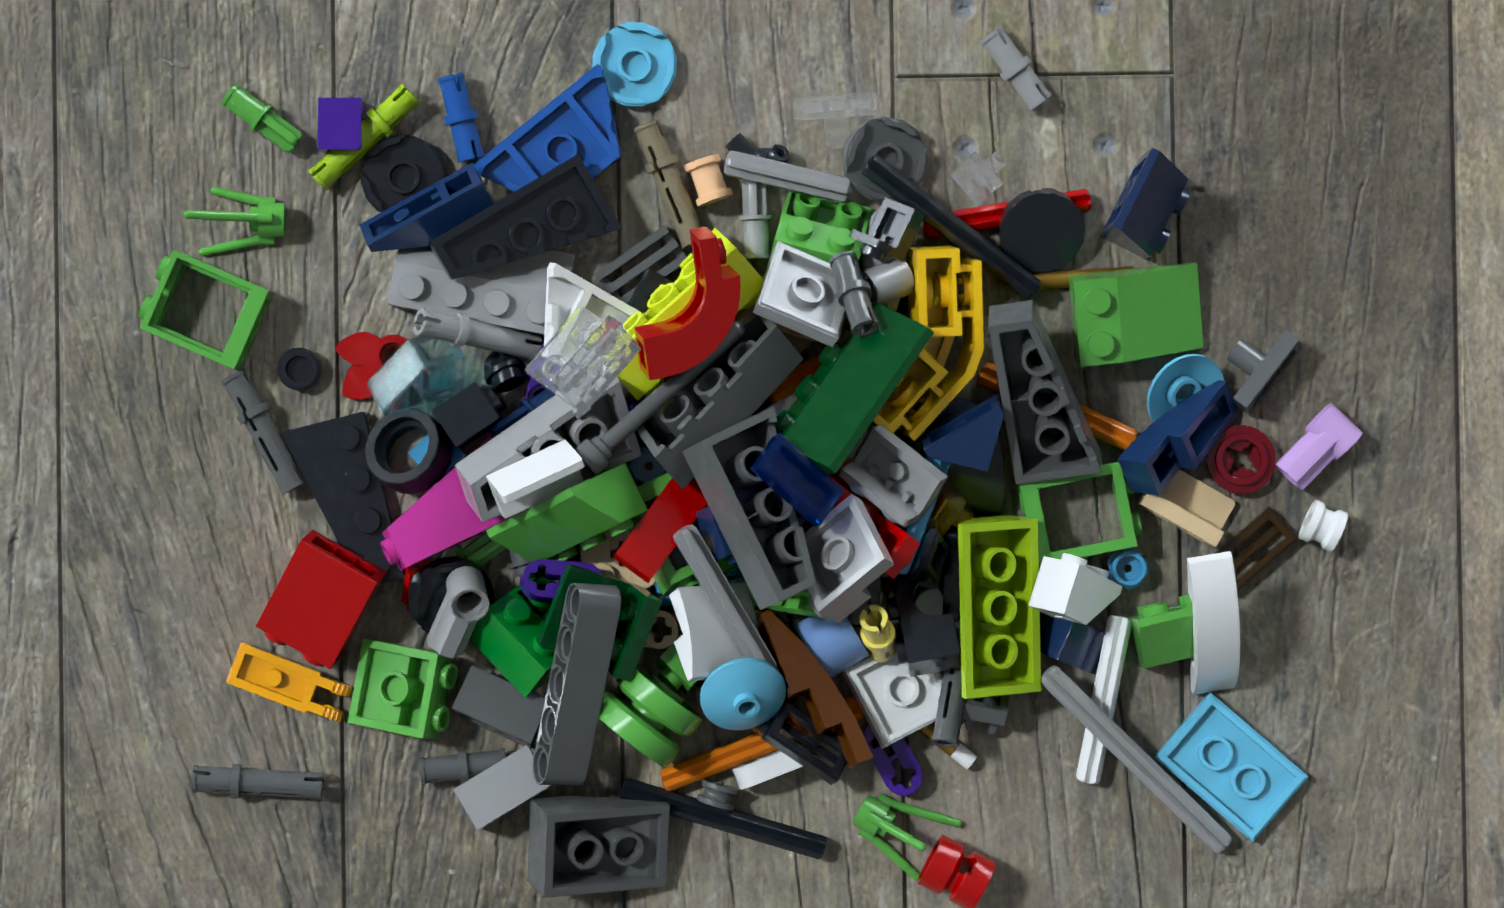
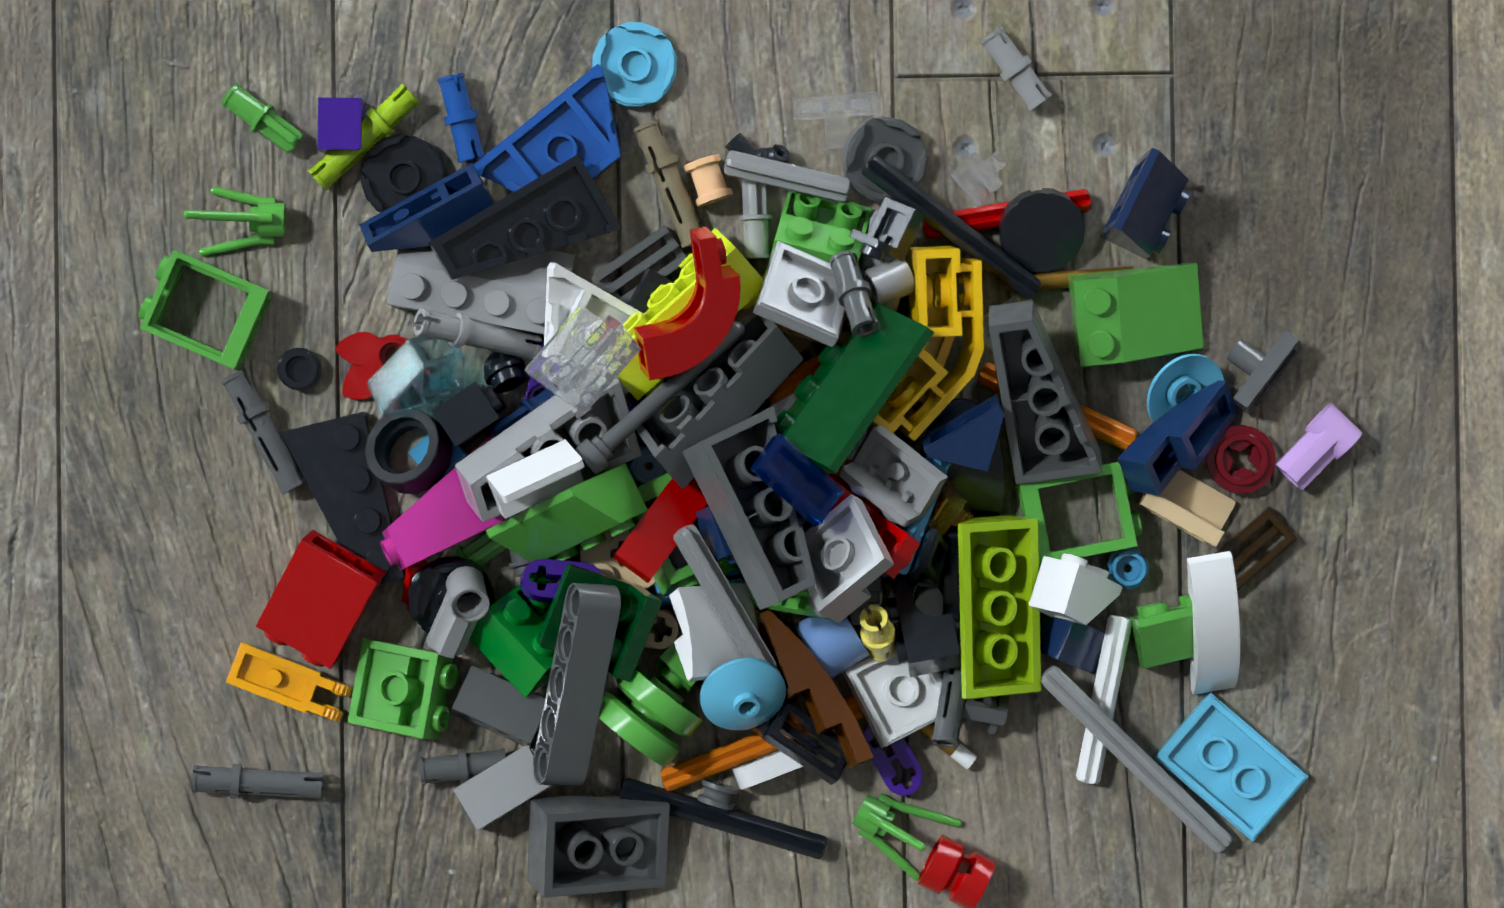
(1323, 525): white wheel -> none

